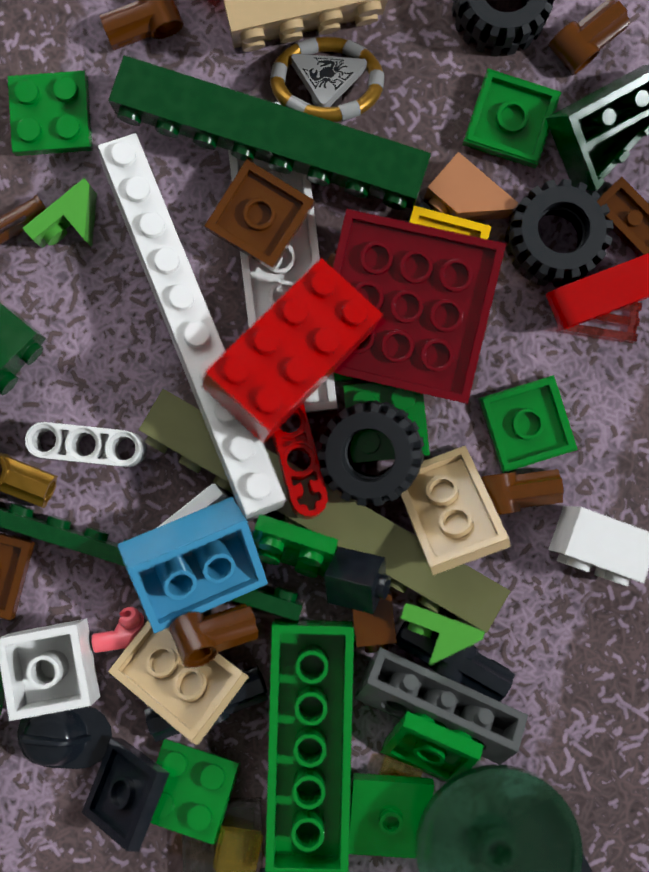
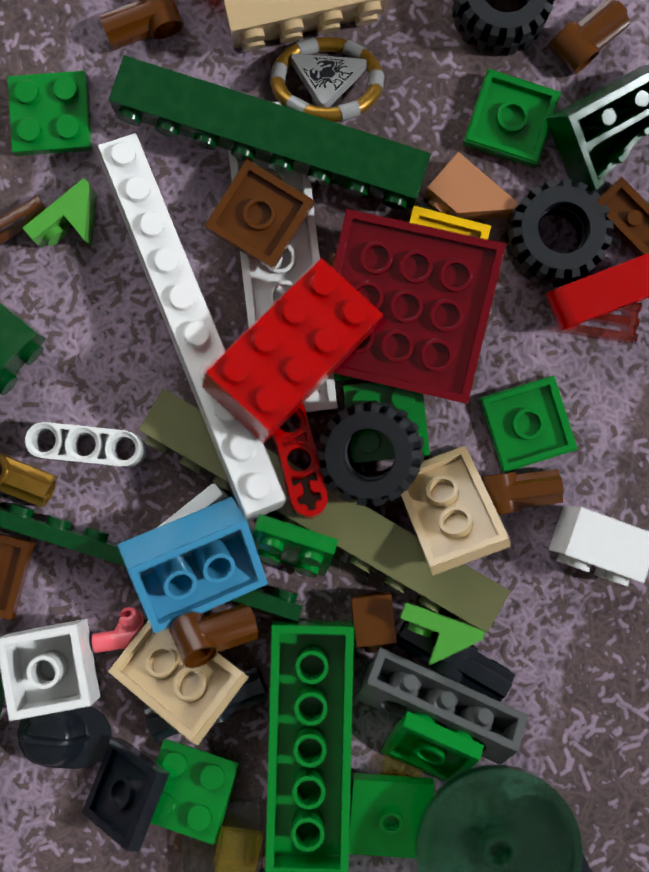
(357, 580): black brick -> none

